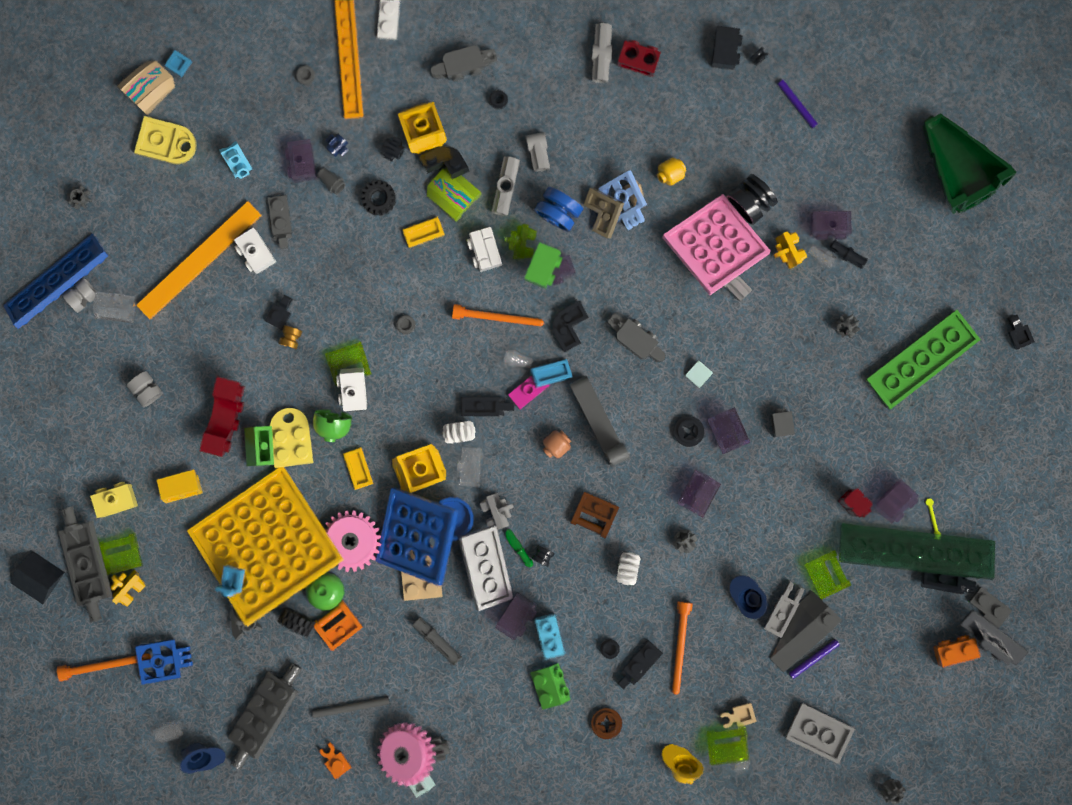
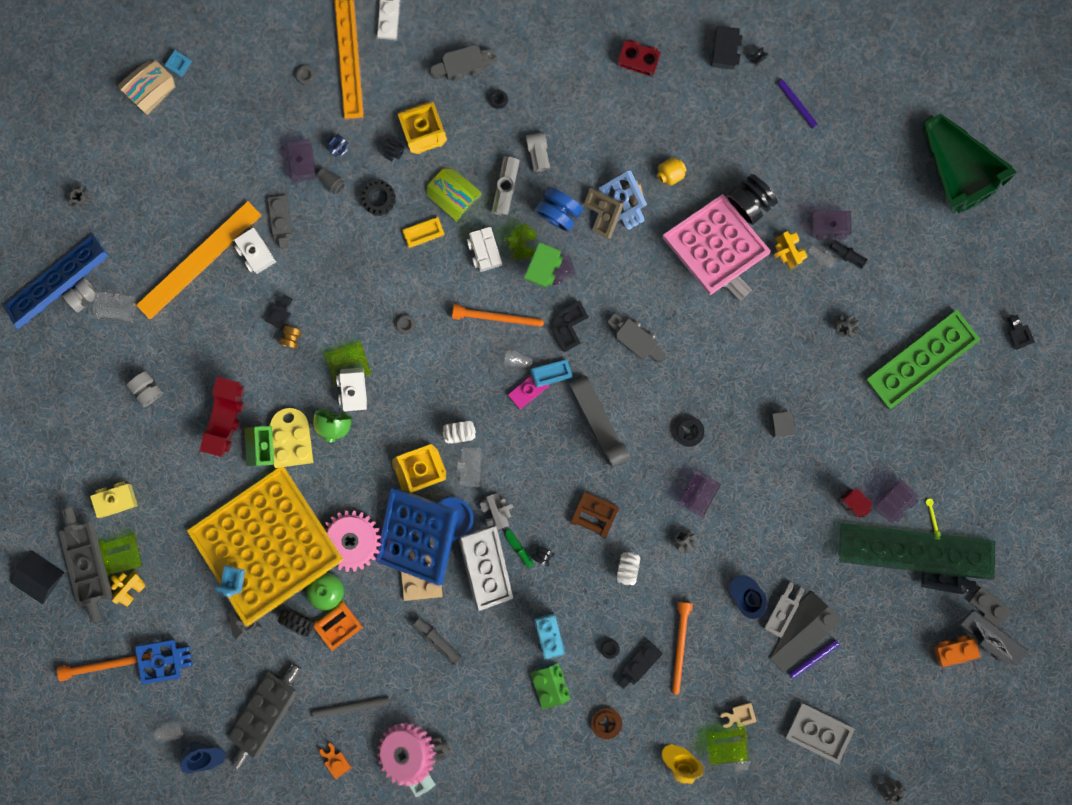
(164, 141): light yellow plate -> none
(179, 486): yellow hinge -> none
(236, 160): medium azure hips -> none
(358, 468): yellow tile -> none
(446, 157): black plate -> none
(484, 406): black hinge -> none
(516, 616): clear purple brick -> none
(556, 444): nougat head -> none
(602, 53): light grey piece -> none
(699, 374): light aqua slope -> none
(728, 430): clear purple brick -> none
(822, 578): clear neon green plate -> none

